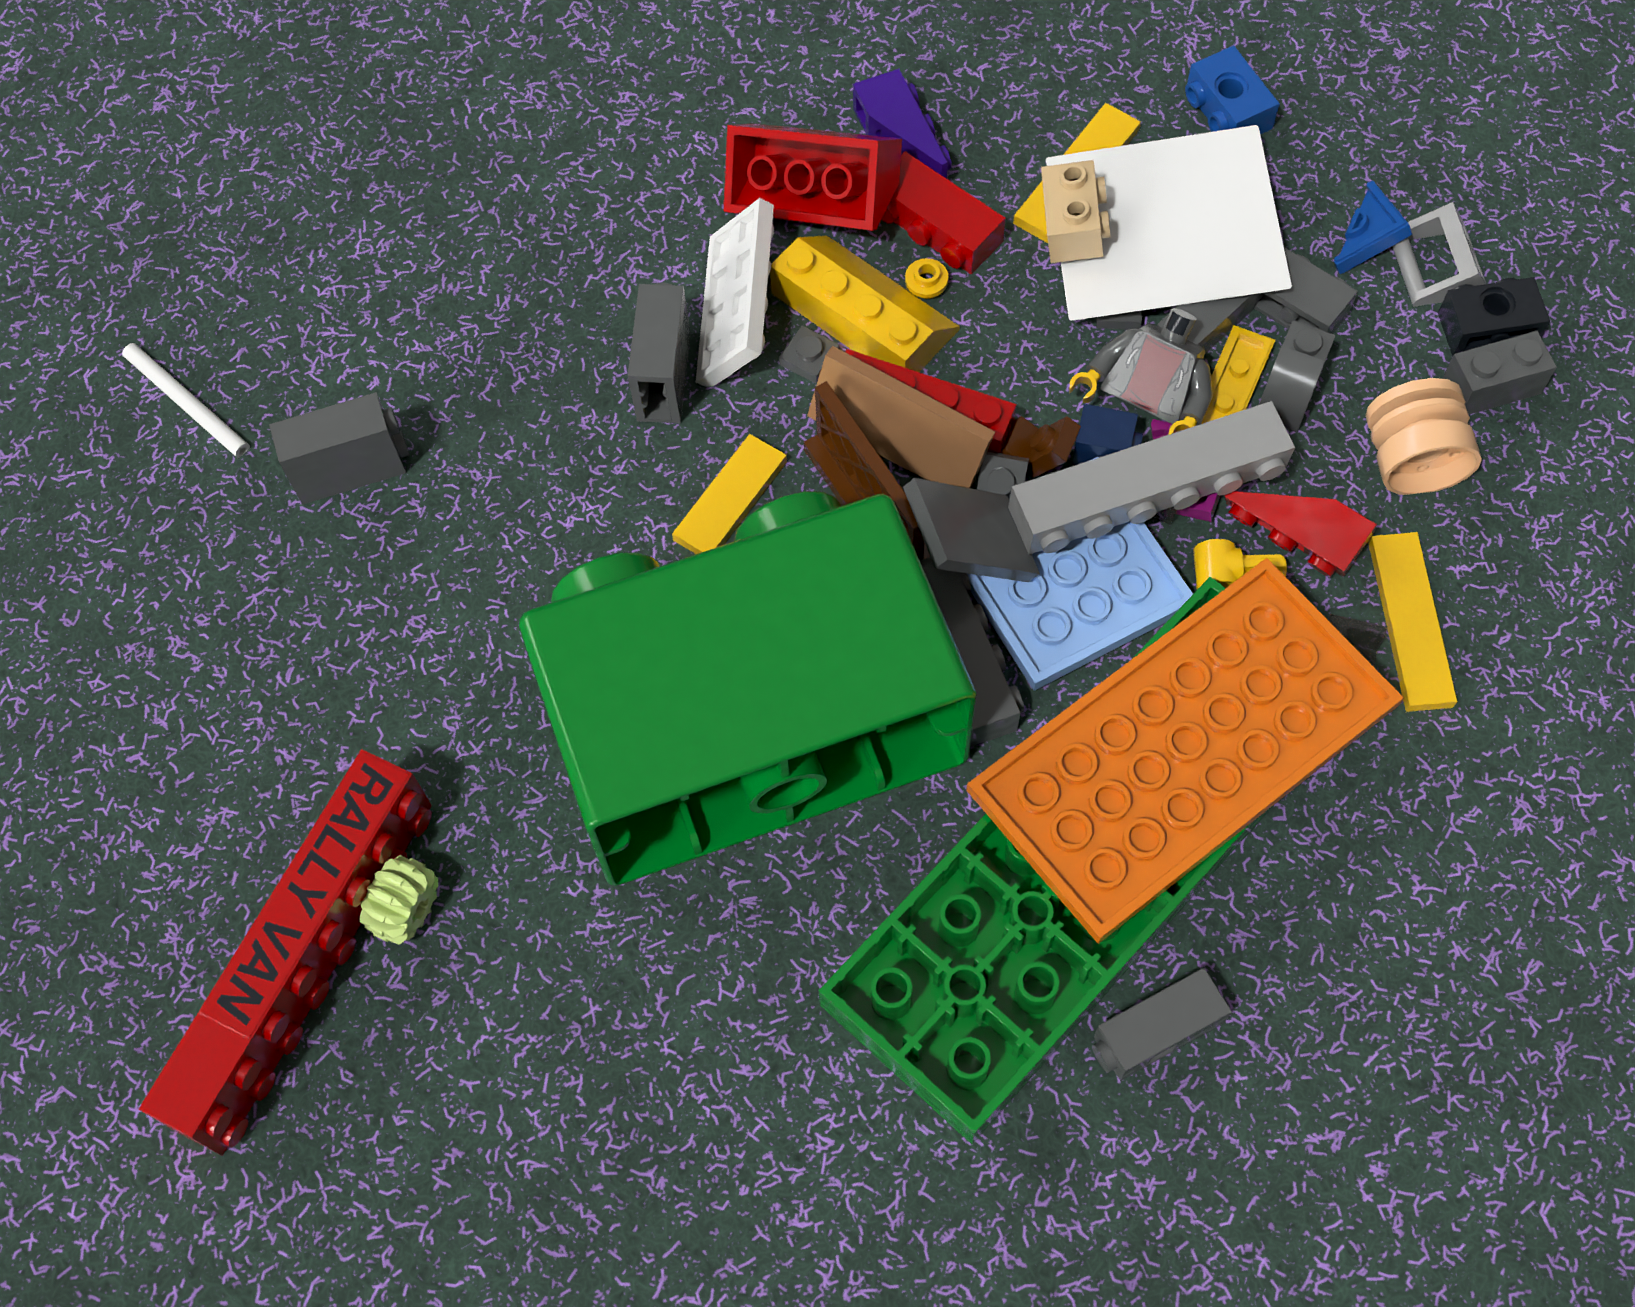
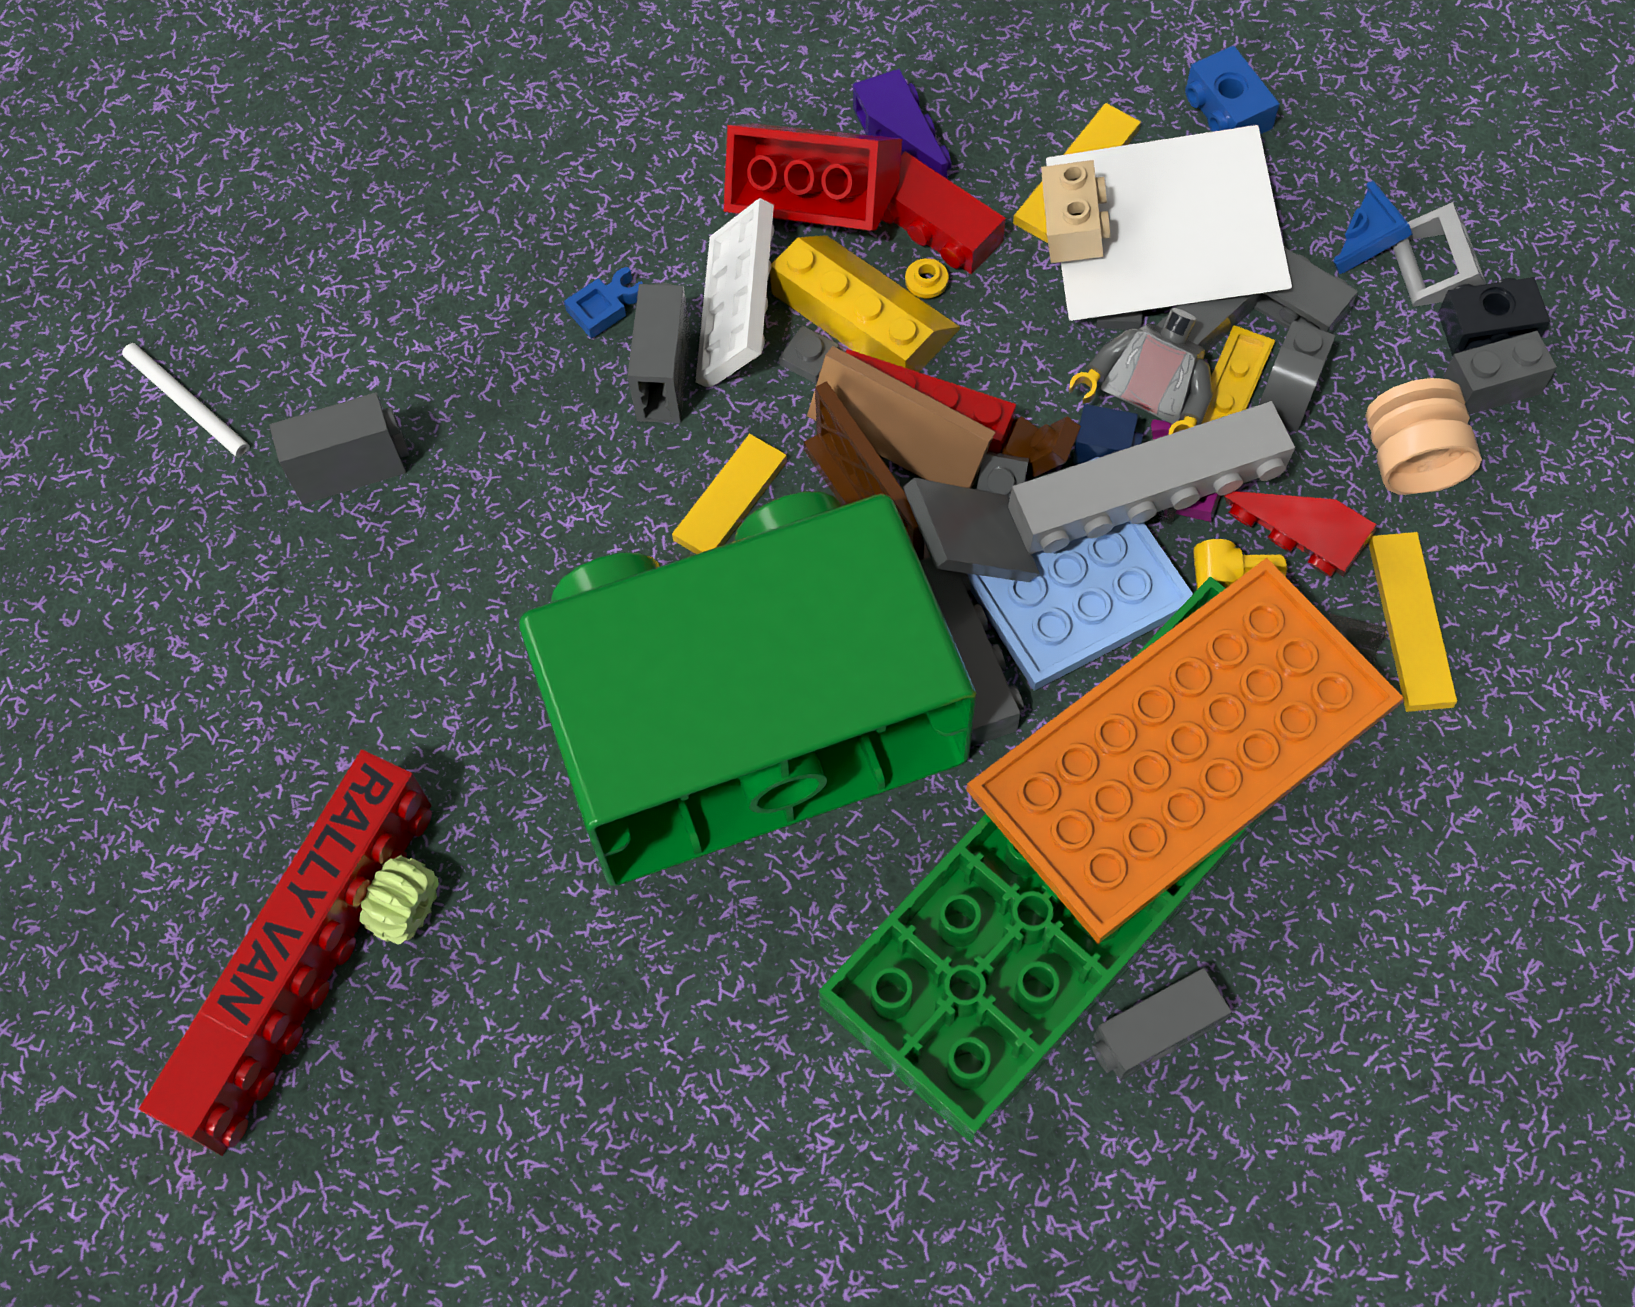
(601, 305): none -> blue plate

